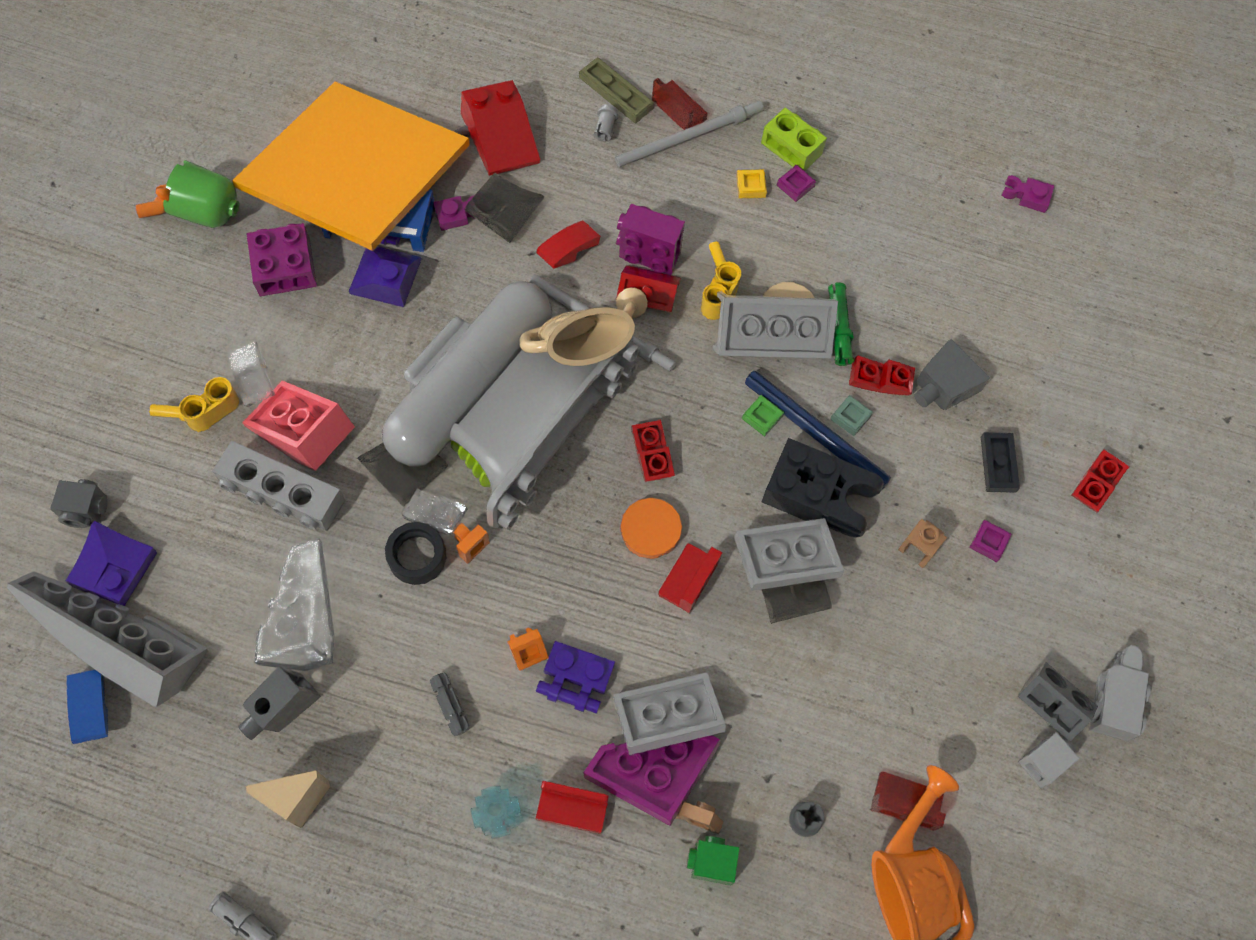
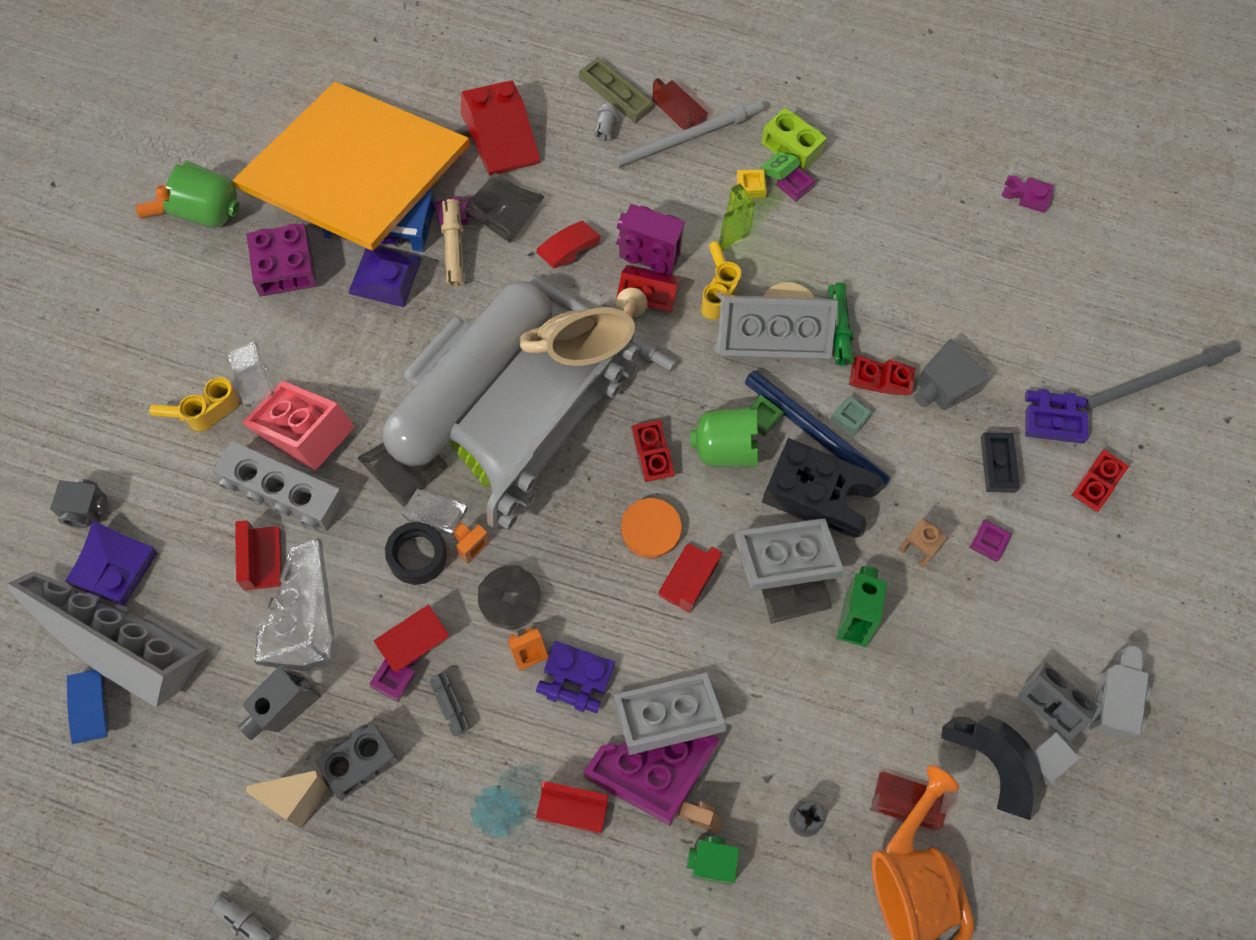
(257, 556): none -> red panel
(361, 768): none -> dark grey brick
(393, 683): none -> magenta plate
(411, 638): none -> red panel
(453, 233): none -> tan pin
(504, 614): none -> clear smoke plate
(725, 437): none -> bright green cylinder
(738, 217): none -> clear neon green panel
(781, 165): none -> bright green tile
(862, 607): none -> green torso
(1012, 756): none -> black arch
(1055, 423): none -> dark purple plate
(1209, 358): none -> dark grey bar

